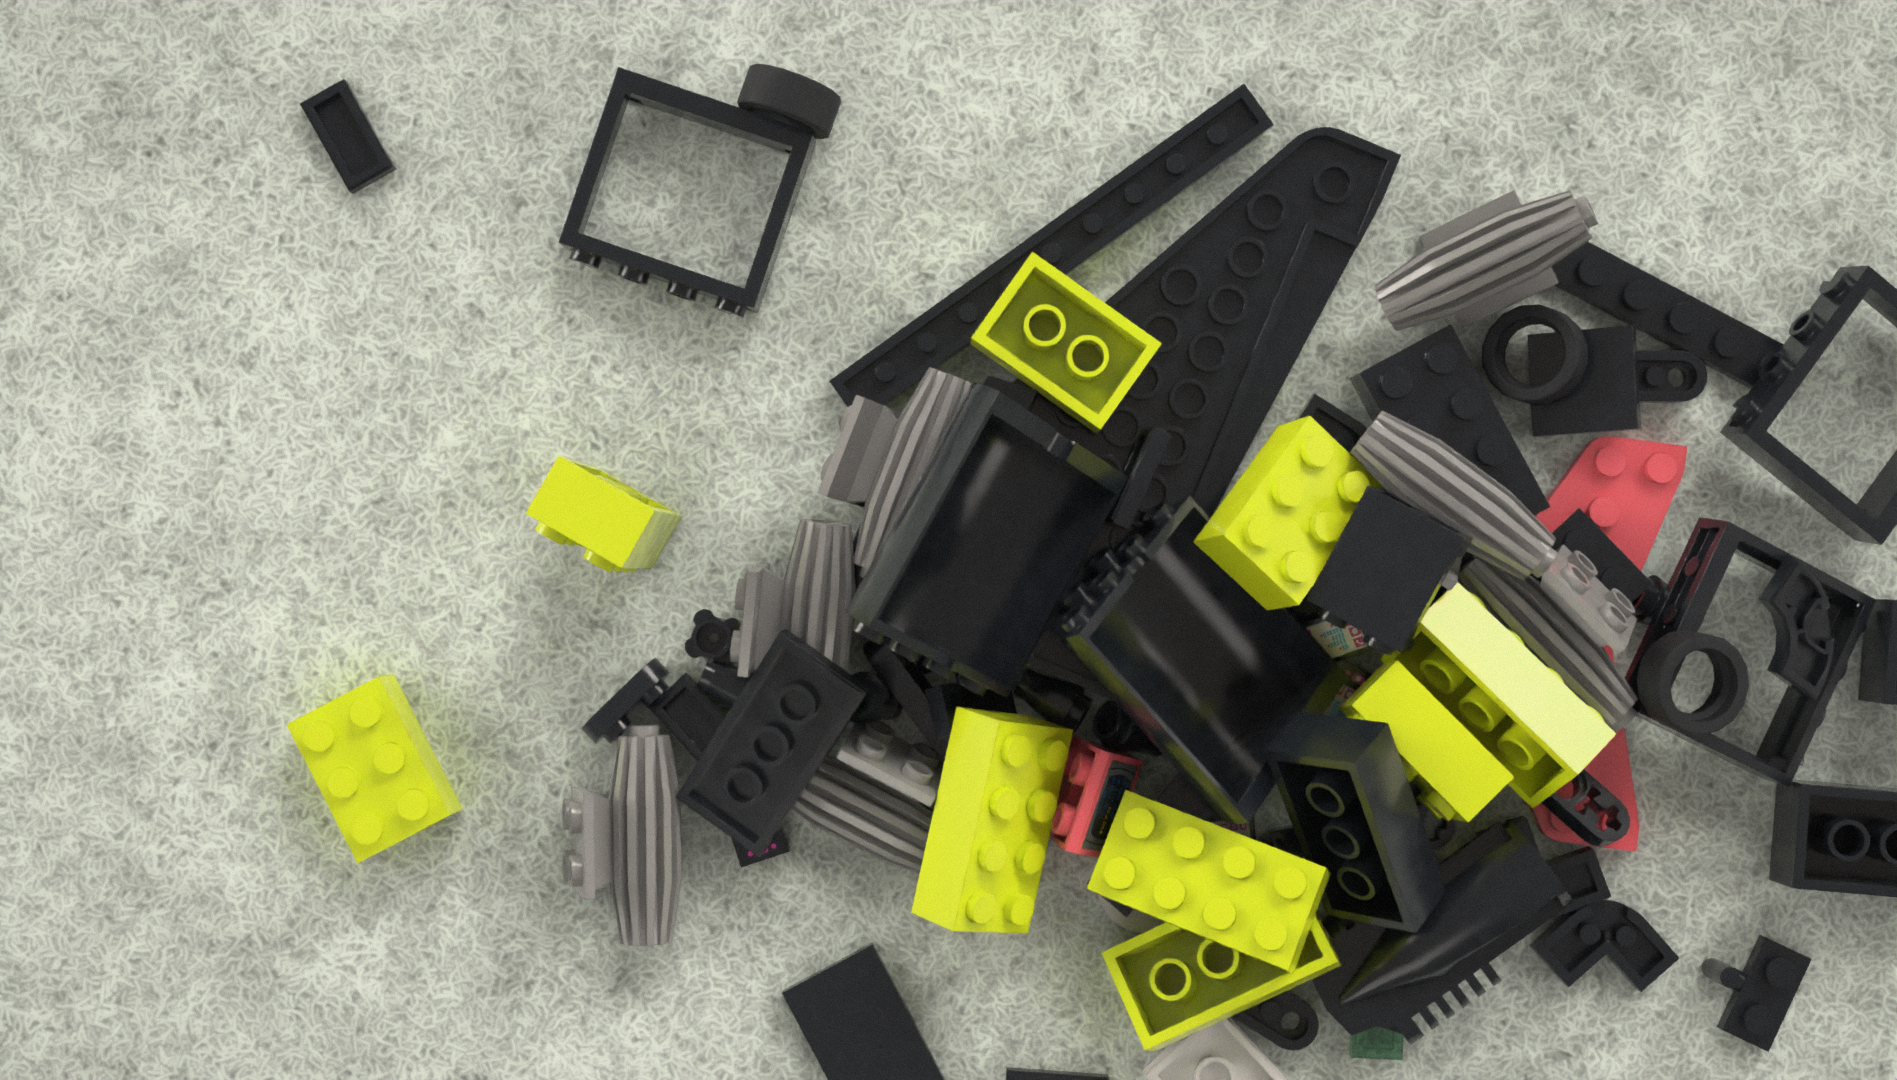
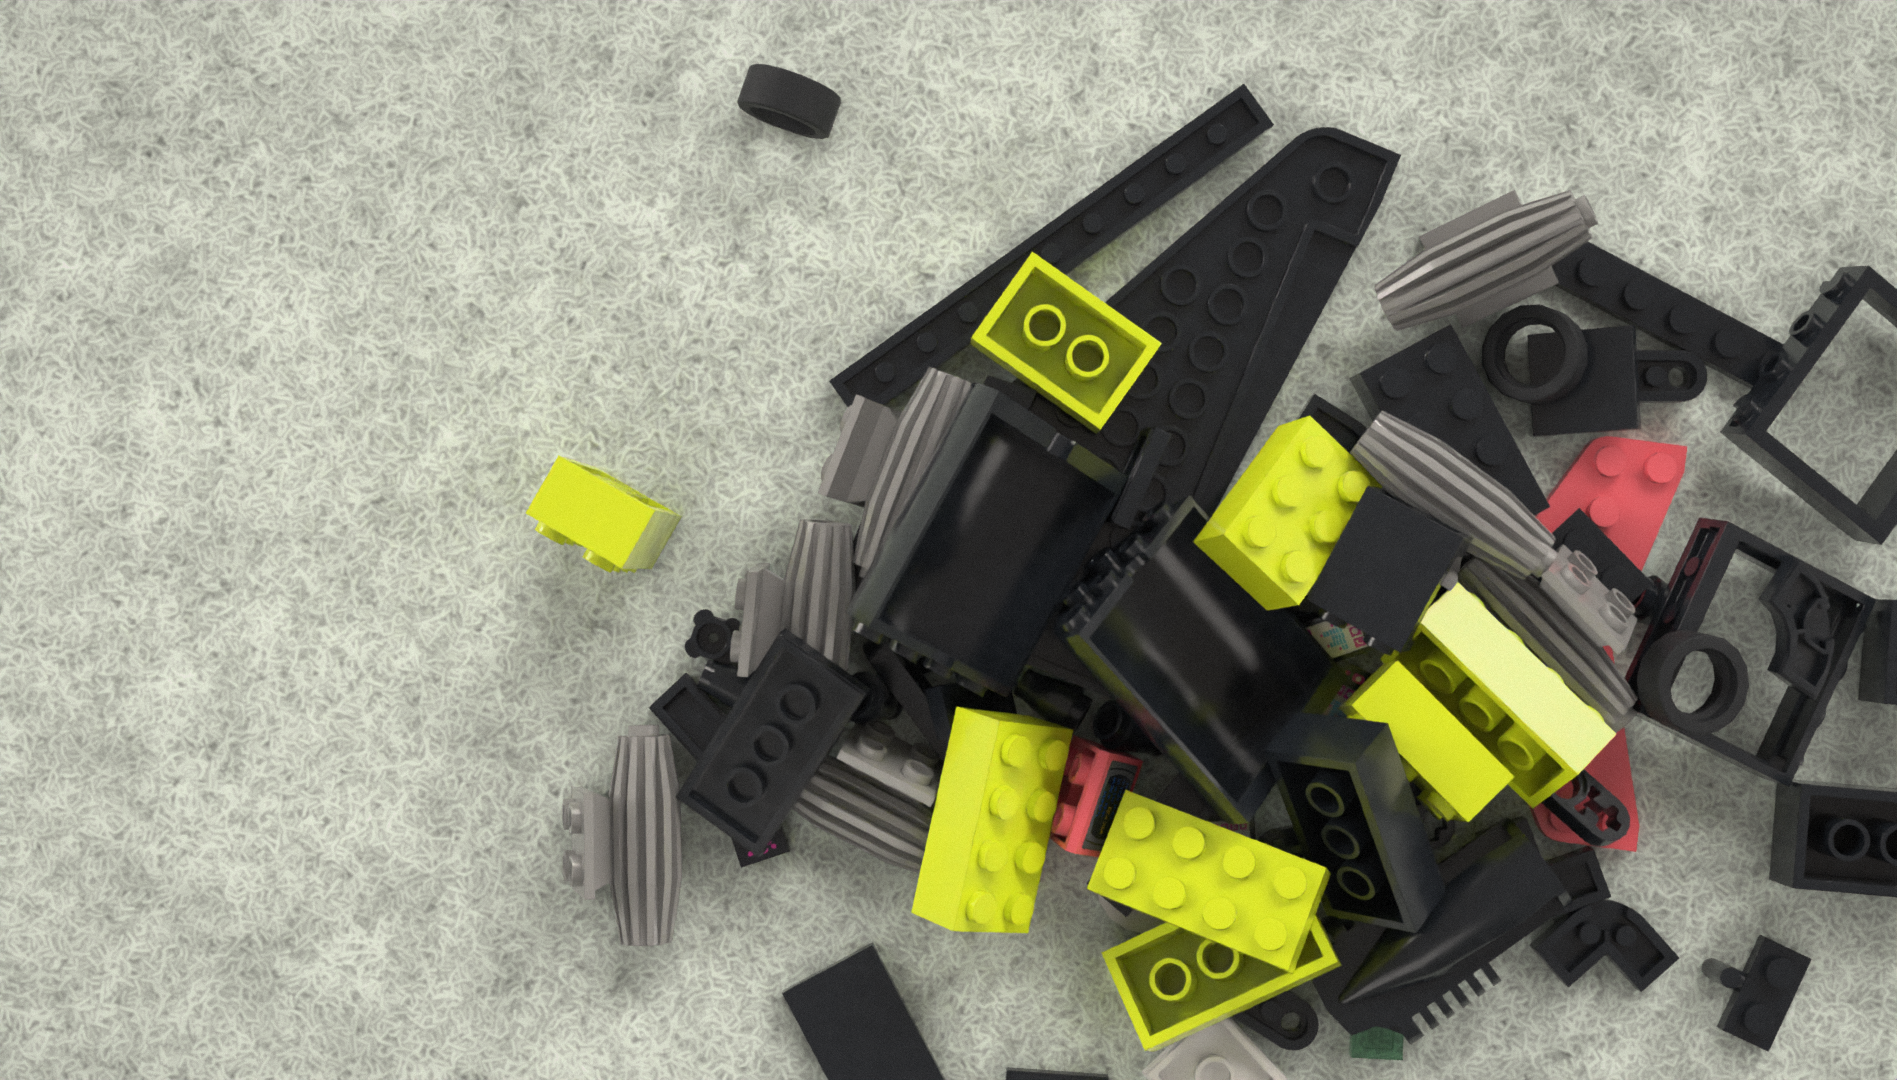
(348, 136): black tile -> none
(374, 766): neon yellow brick -> none
(612, 717): black plate -> none
(714, 114): black window -> none

